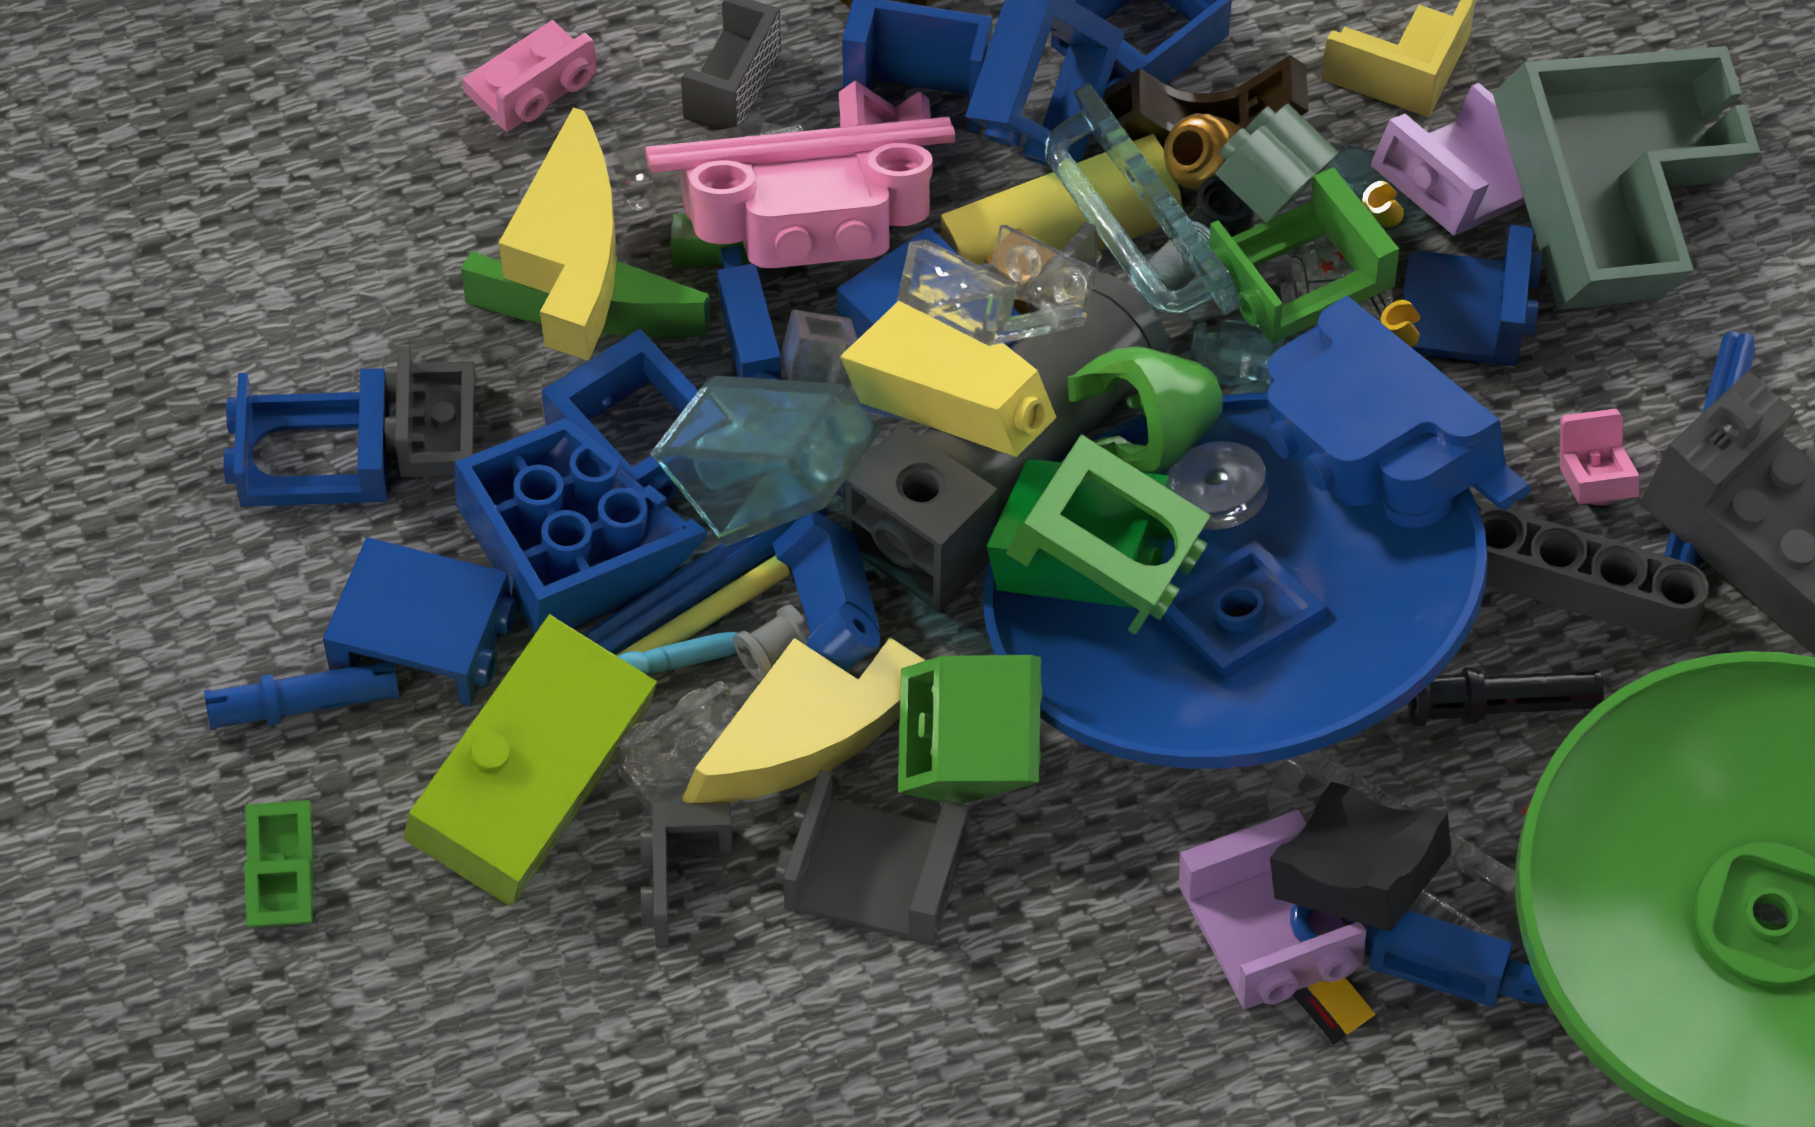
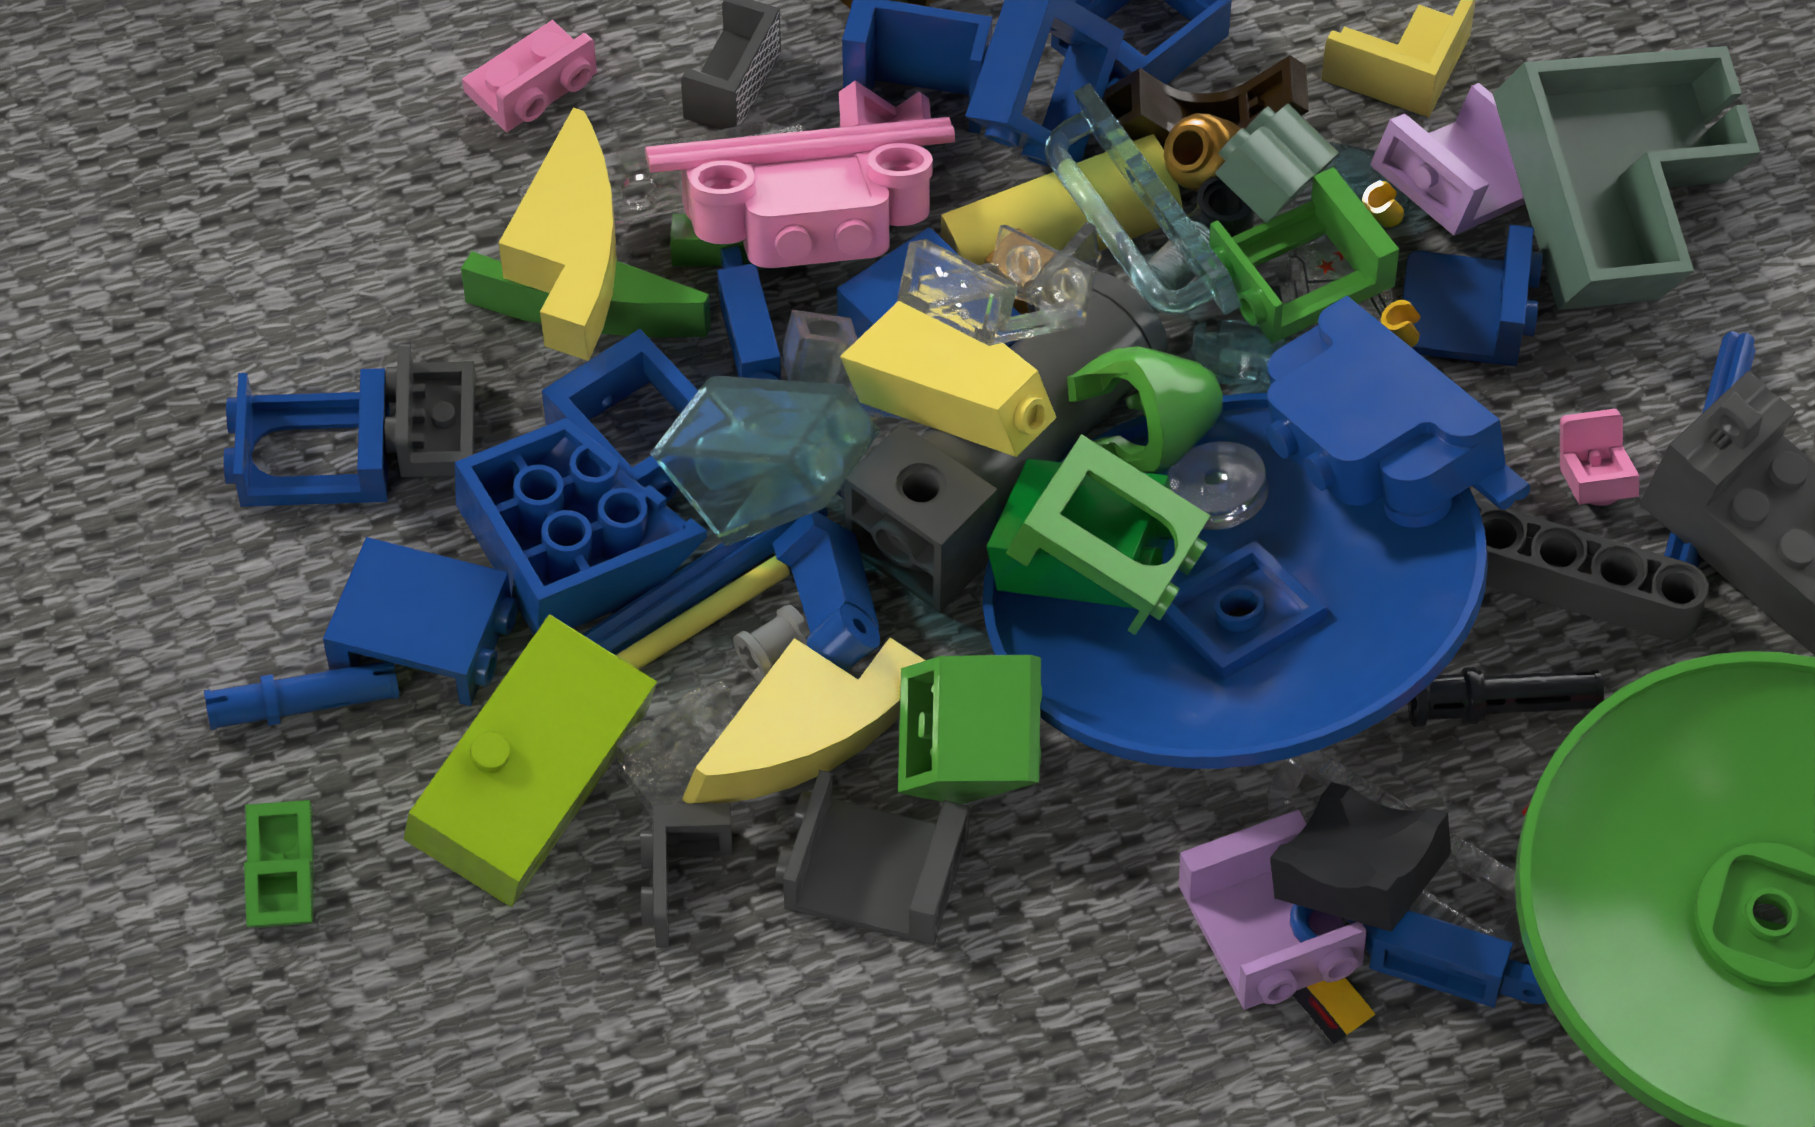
(682, 653): medium azure piece -> none

